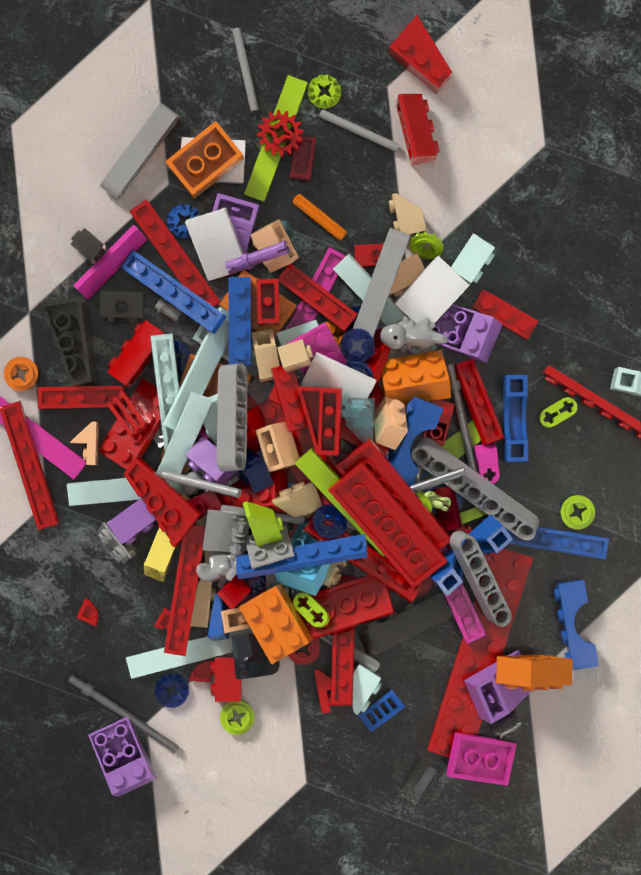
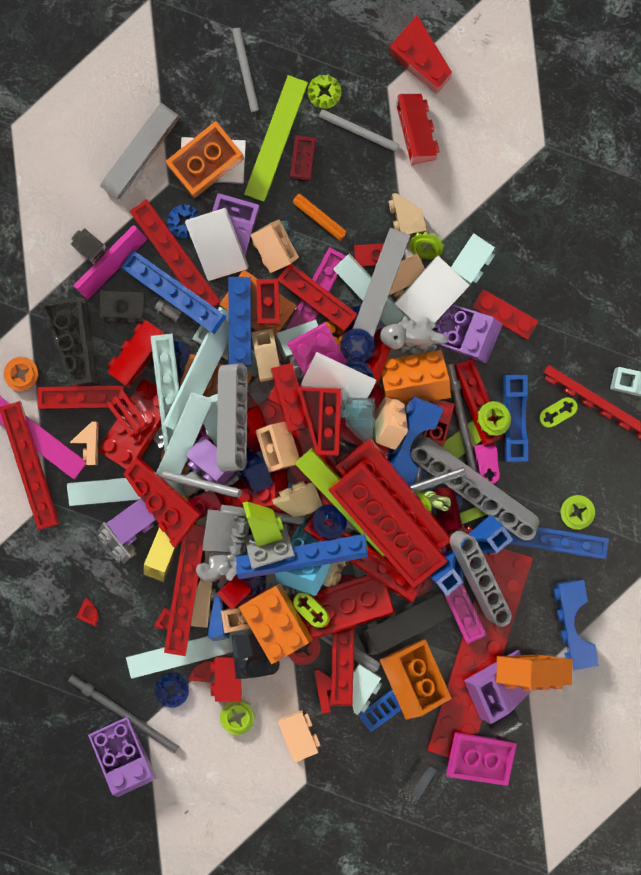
(257, 257): medium lavender pin -> none
(288, 136): red gear -> none
(295, 355): tan brick -> none
(298, 735): none -> light nougat brick
(415, 679): none -> orange brick
(498, 410): none -> lime gear

